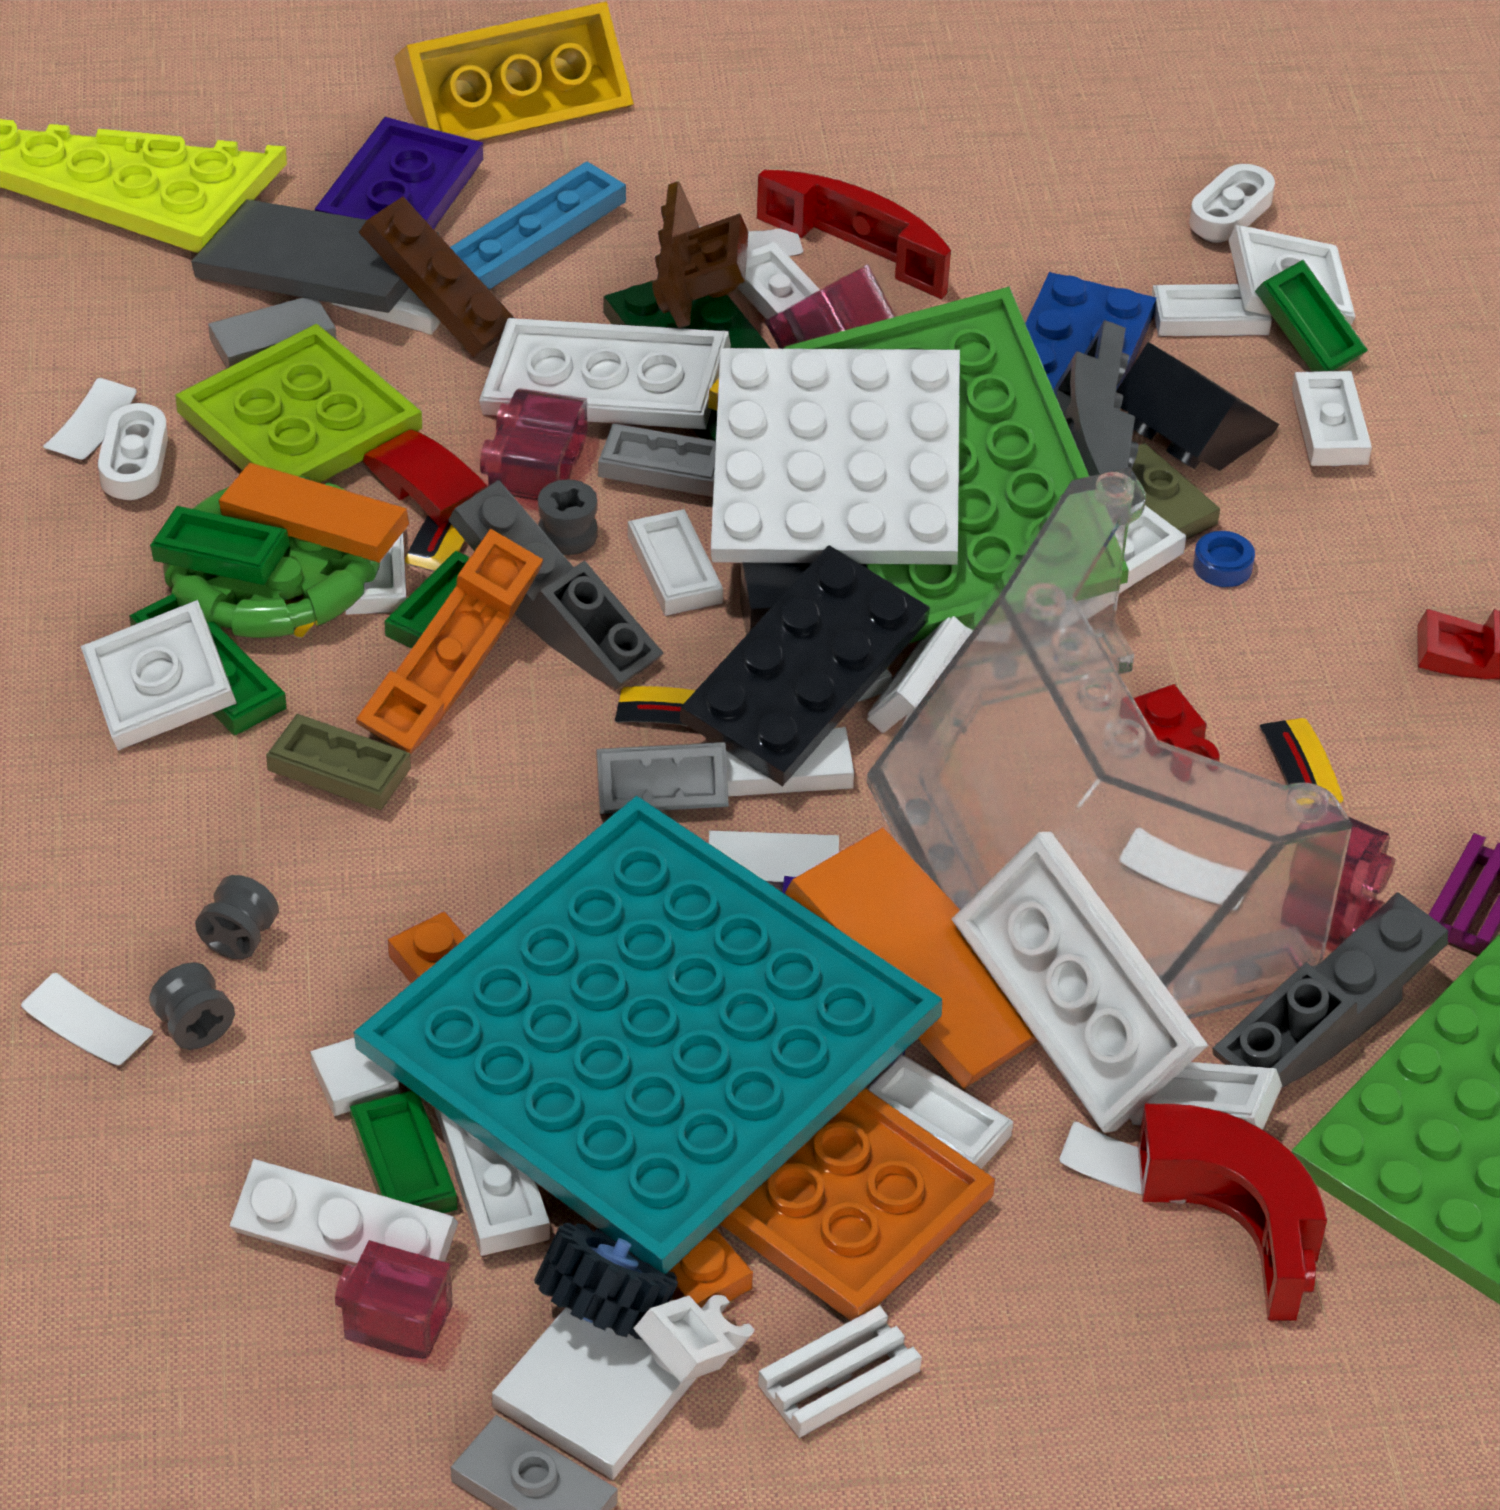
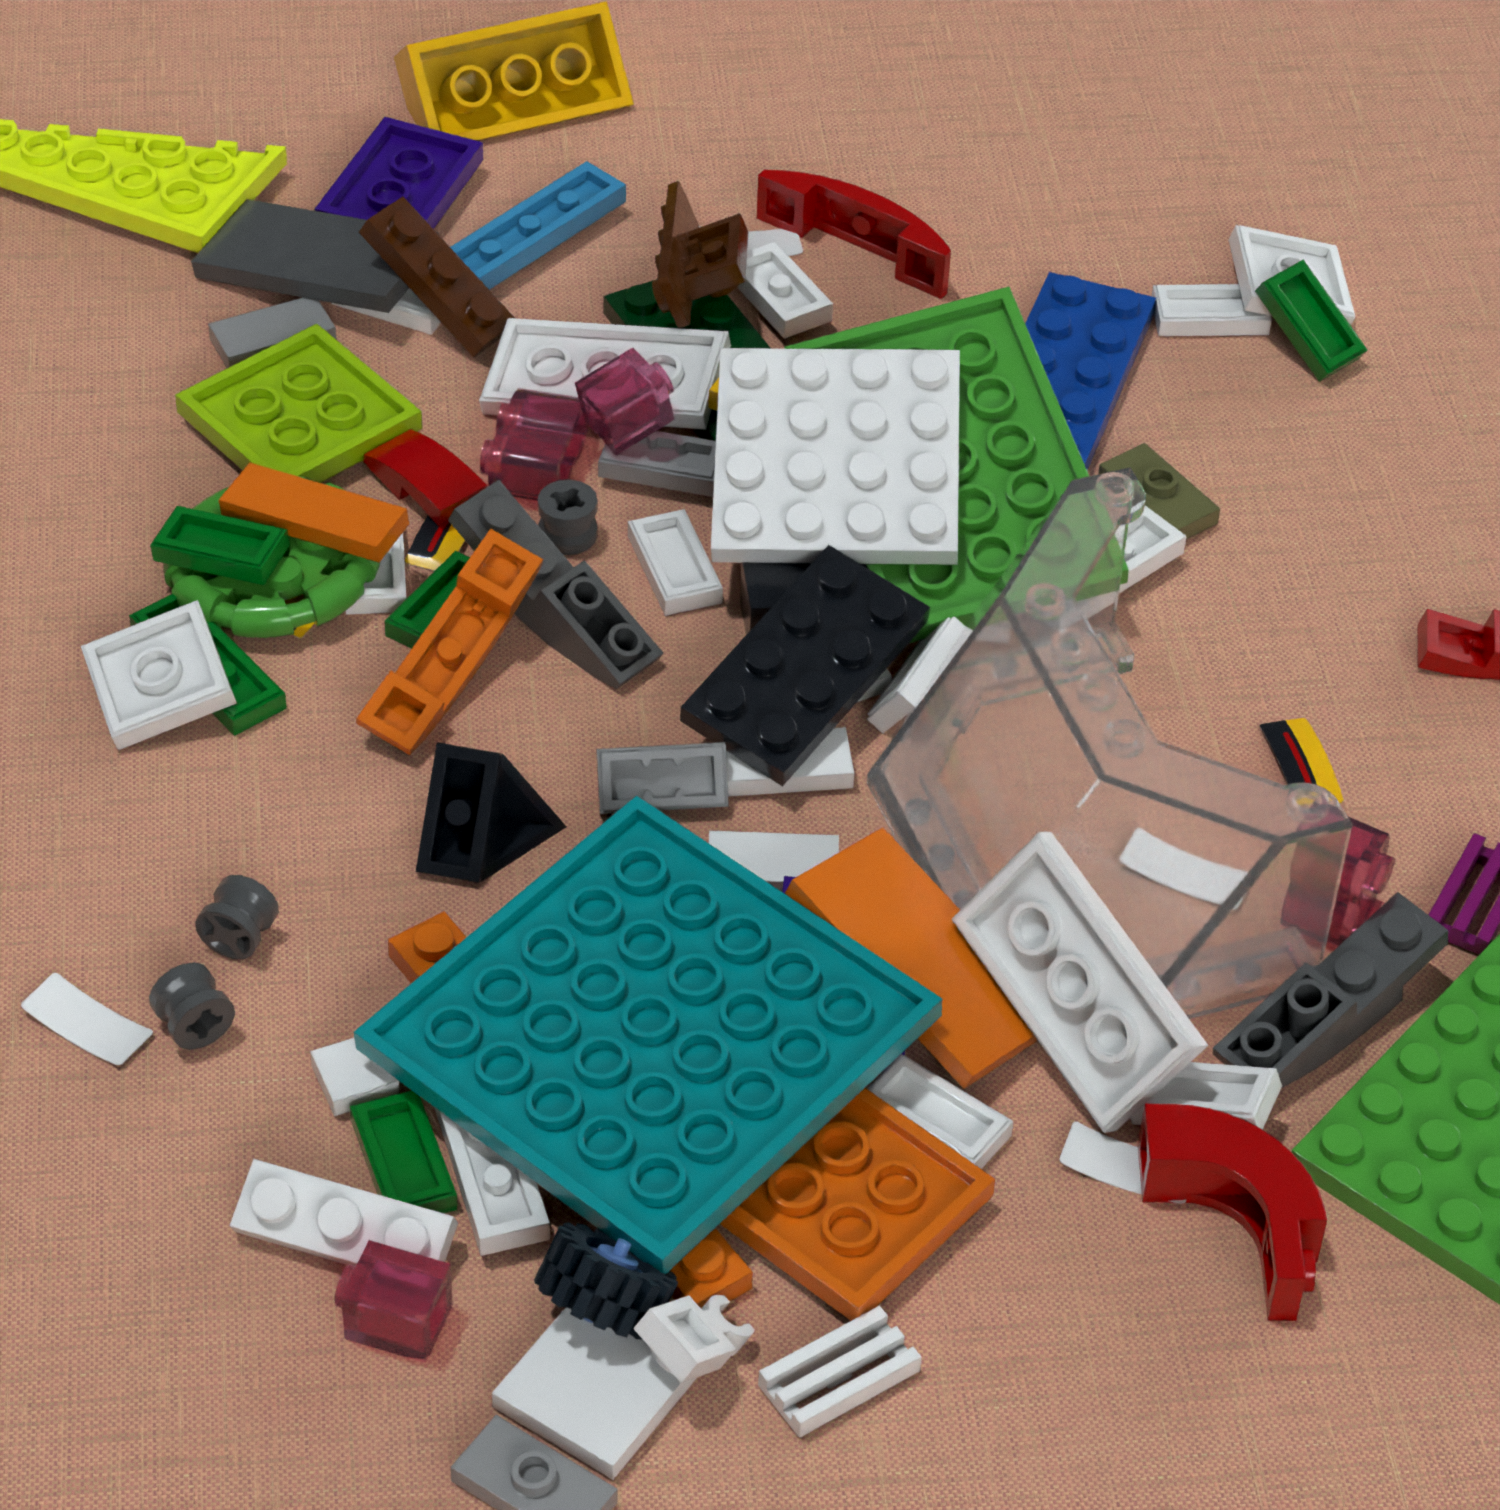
(88, 423): white sticker -> none
(133, 451): white plate -> none
(338, 761): olive plate -> none
(479, 815): none -> black slope
(626, 400): none -> clear pink brick
(651, 704): sticker -> none
(835, 308): clear pink brick -> none
(1093, 405): dark grey slope -> none
(1176, 721): red plate -> none
(1190, 411): black slope -> none
(1224, 558): blue tile -> none
(1230, 200): white plate -> none
(1331, 418): white plate -> none

